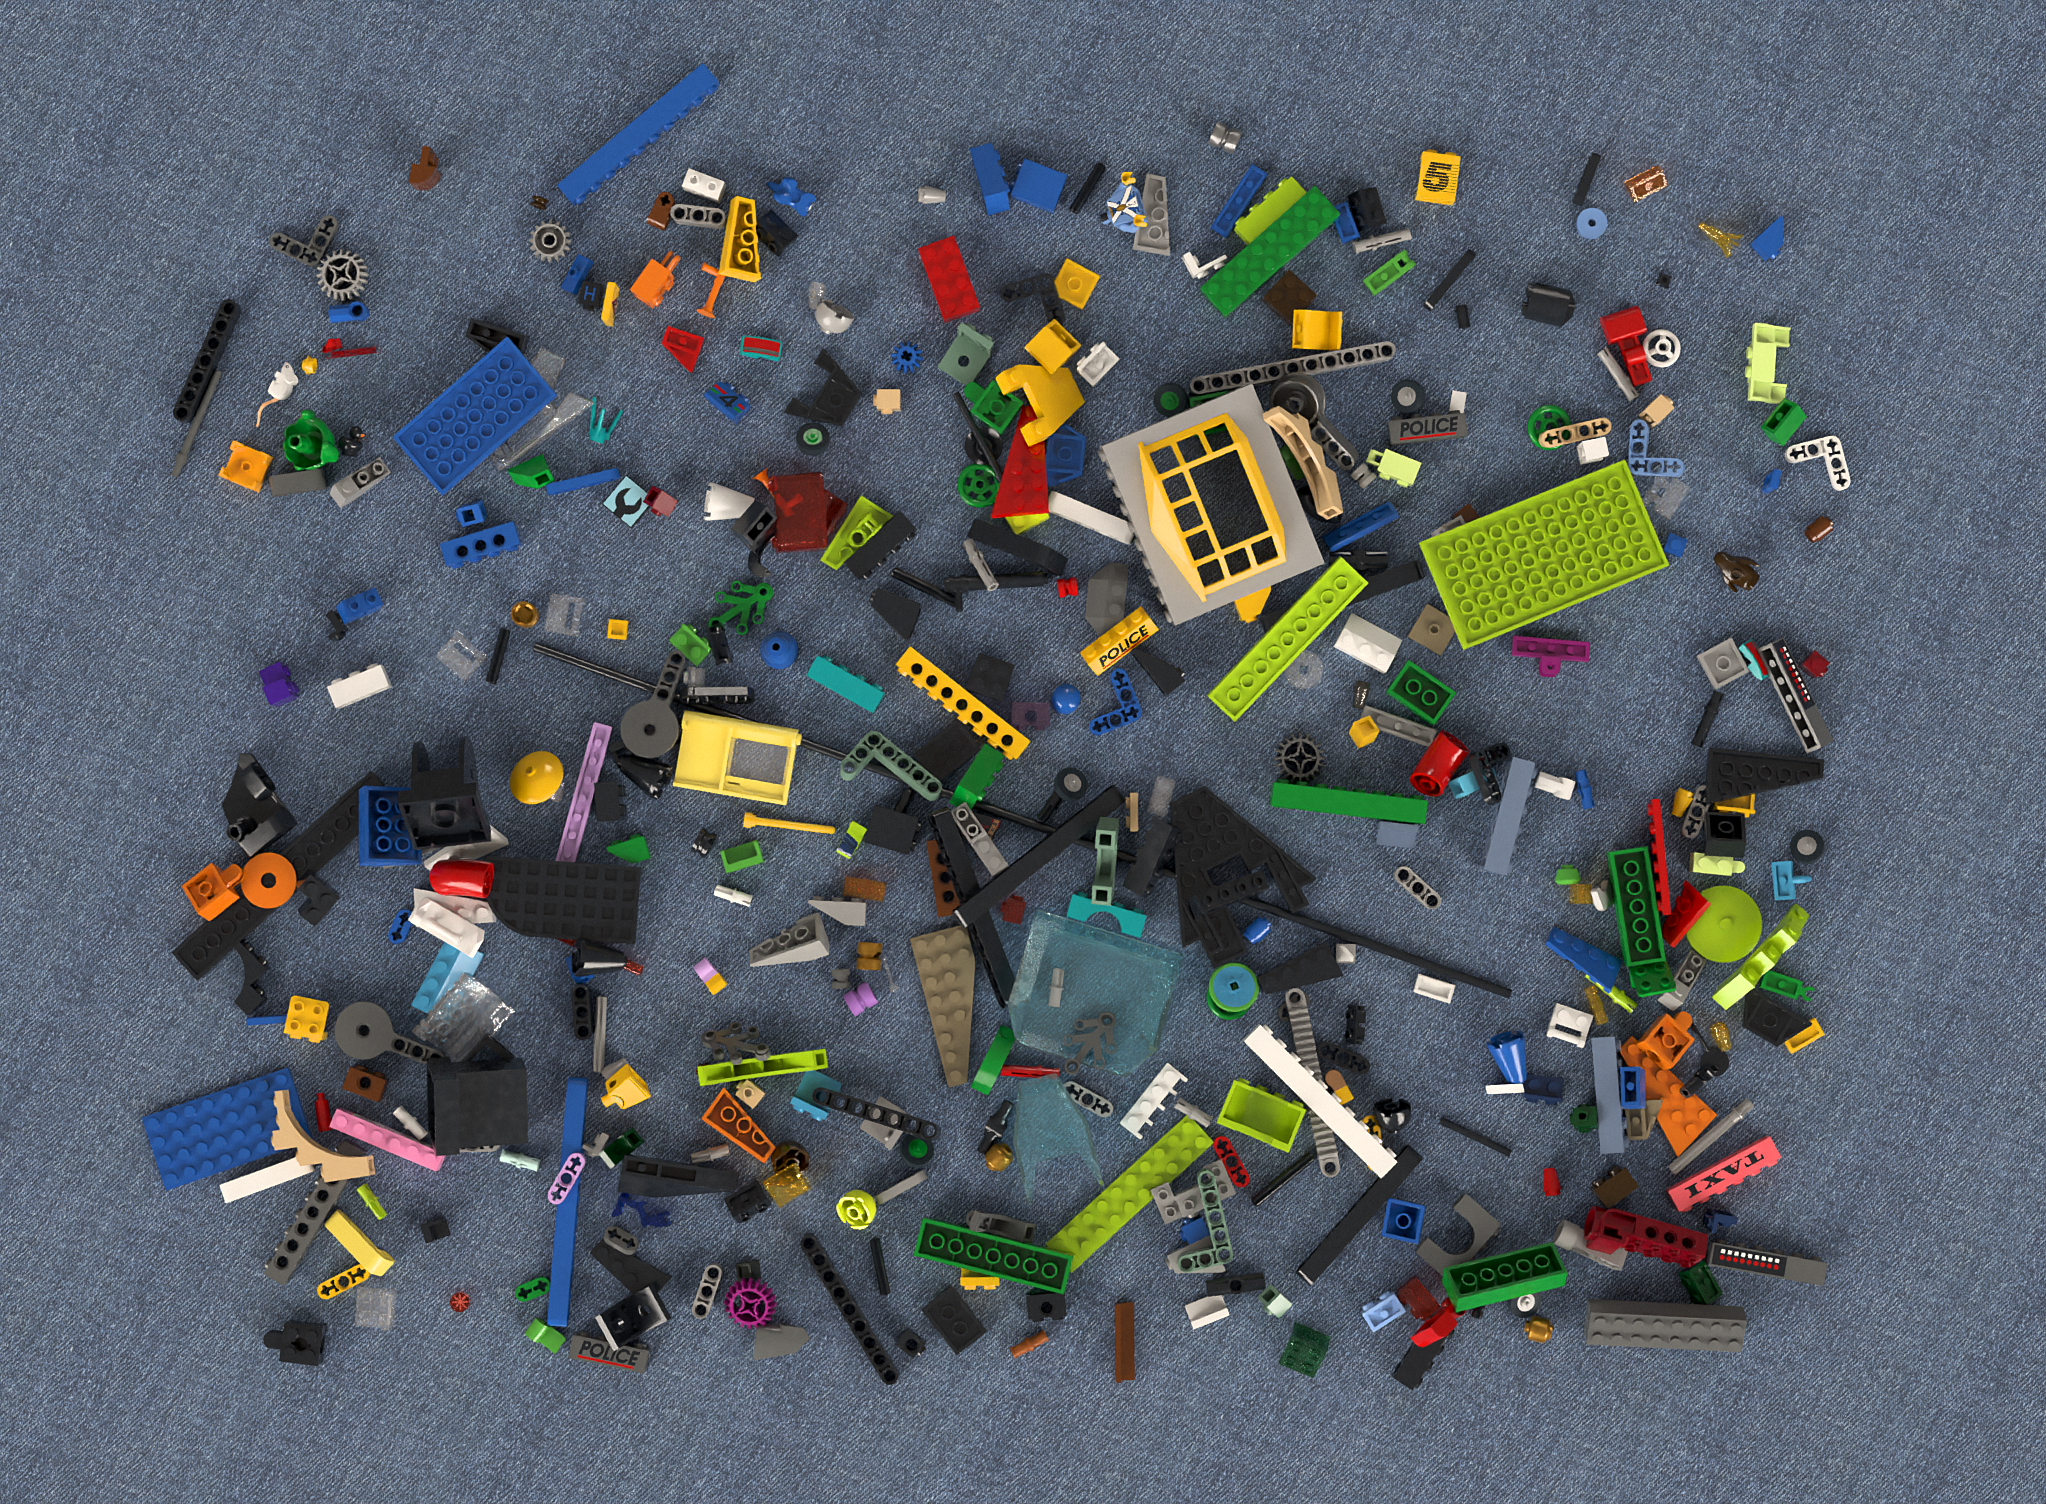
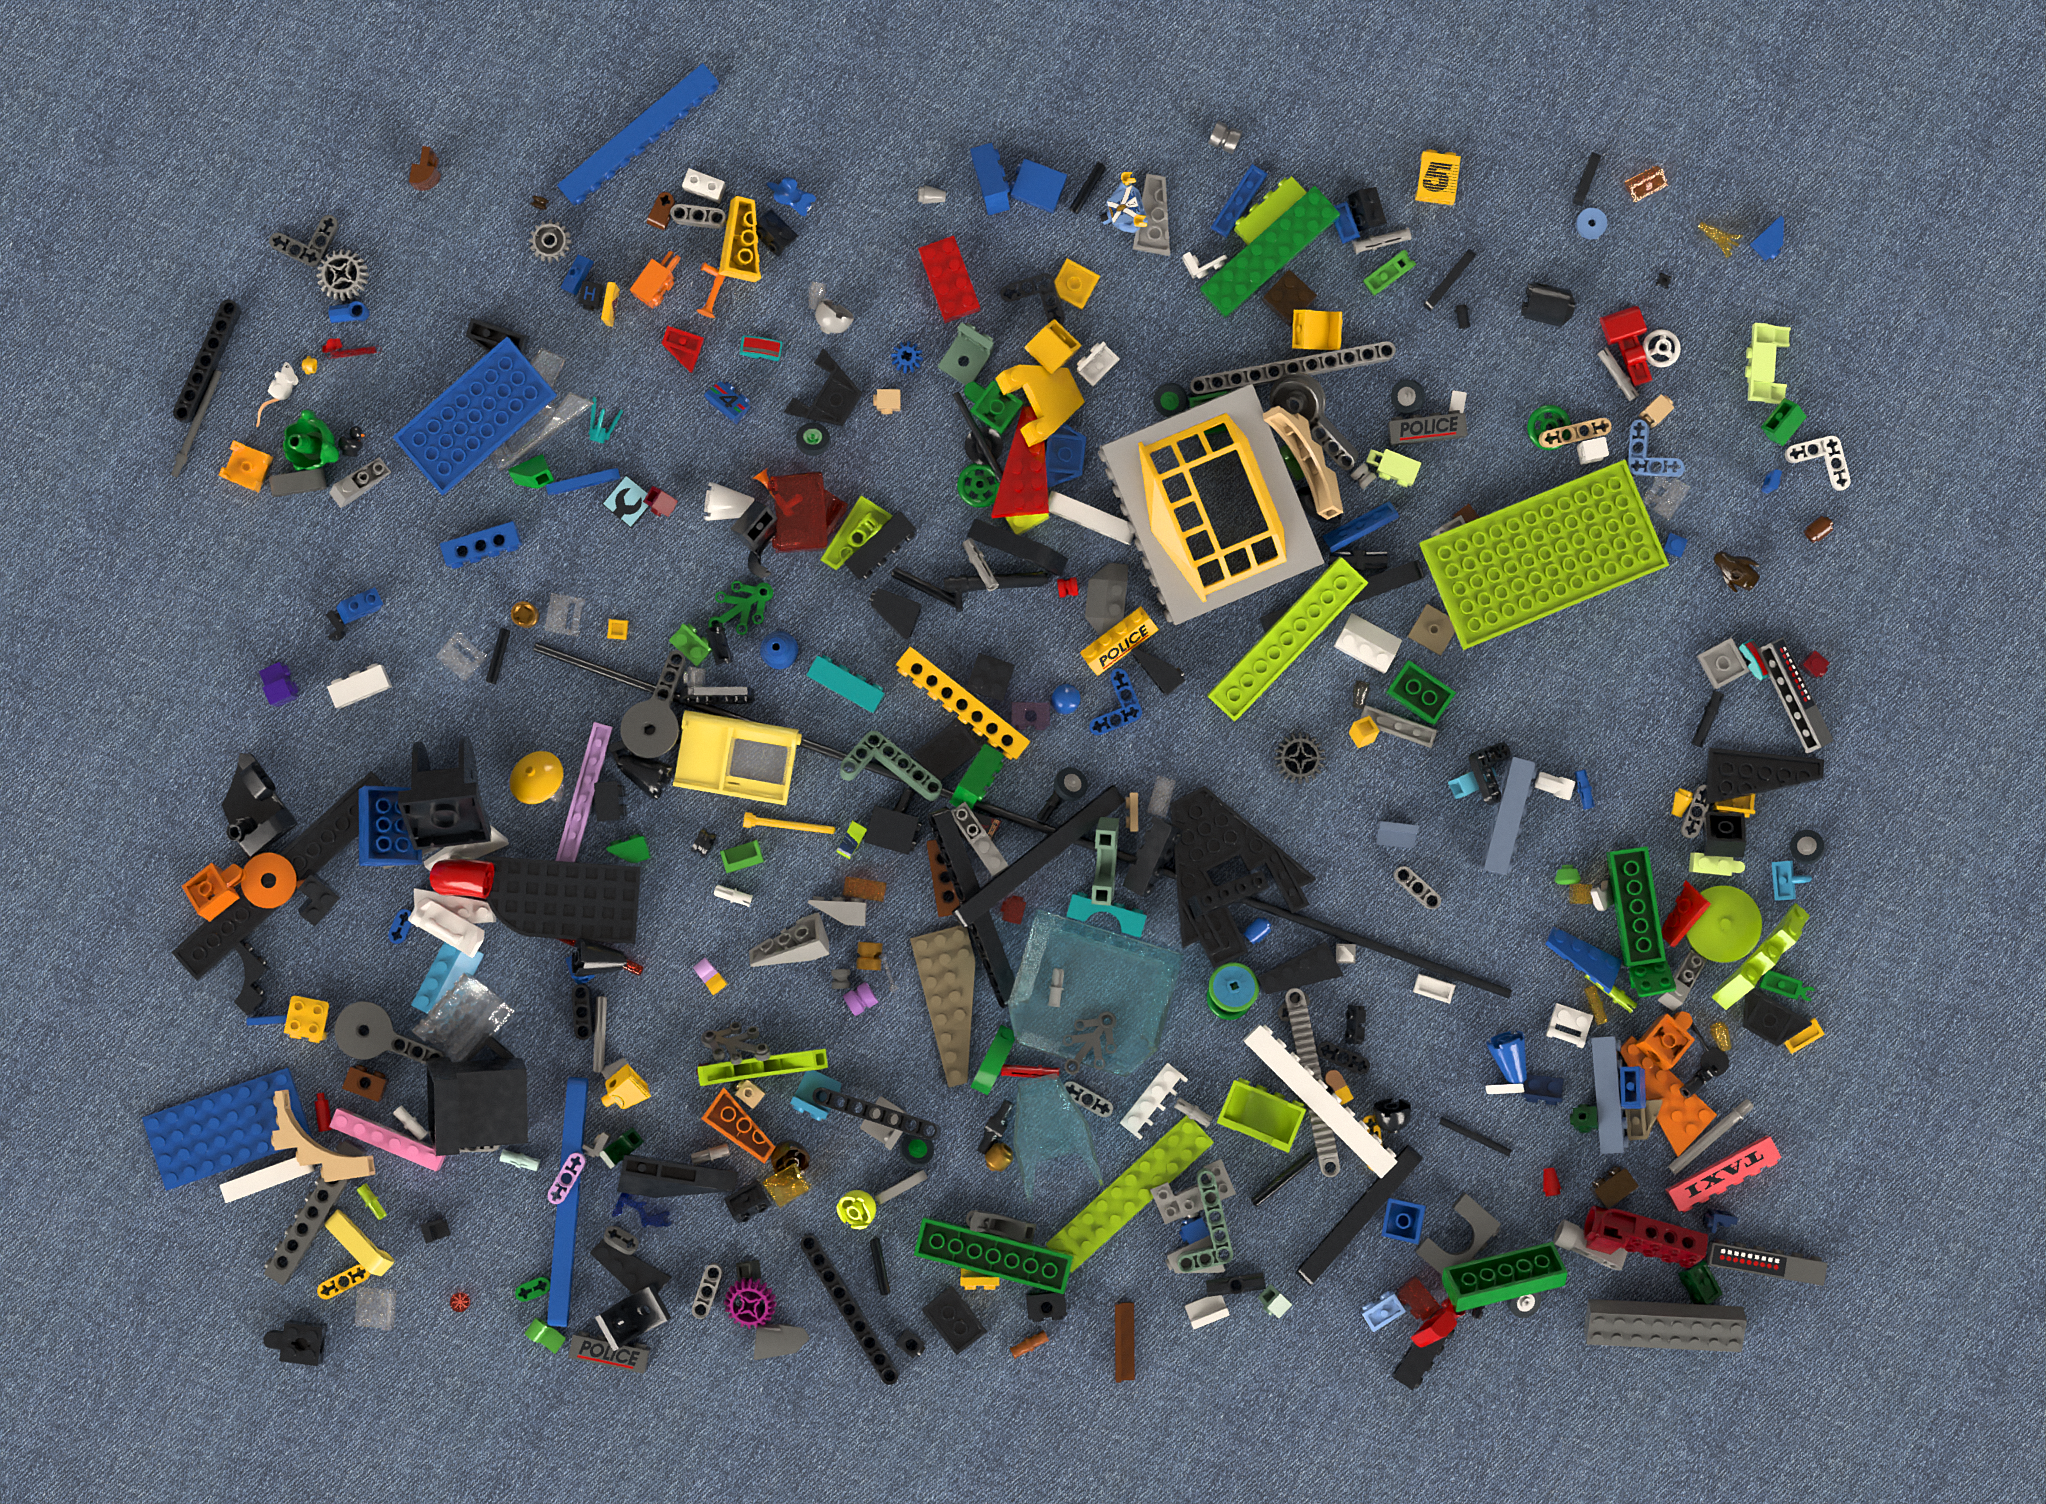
(466, 518): blue brick -> none
(1219, 1151): red beam -> none
(1252, 605): yellow slope -> none
(1305, 1350): clear green bracket -> none
(1314, 672): clear plate -> none
(1348, 803): green brick -> none
(1438, 764): red brick -> none
(1538, 1329): pearl gold head -> none
(1550, 652): magenta plate -> none
(1658, 849): red plate -> none

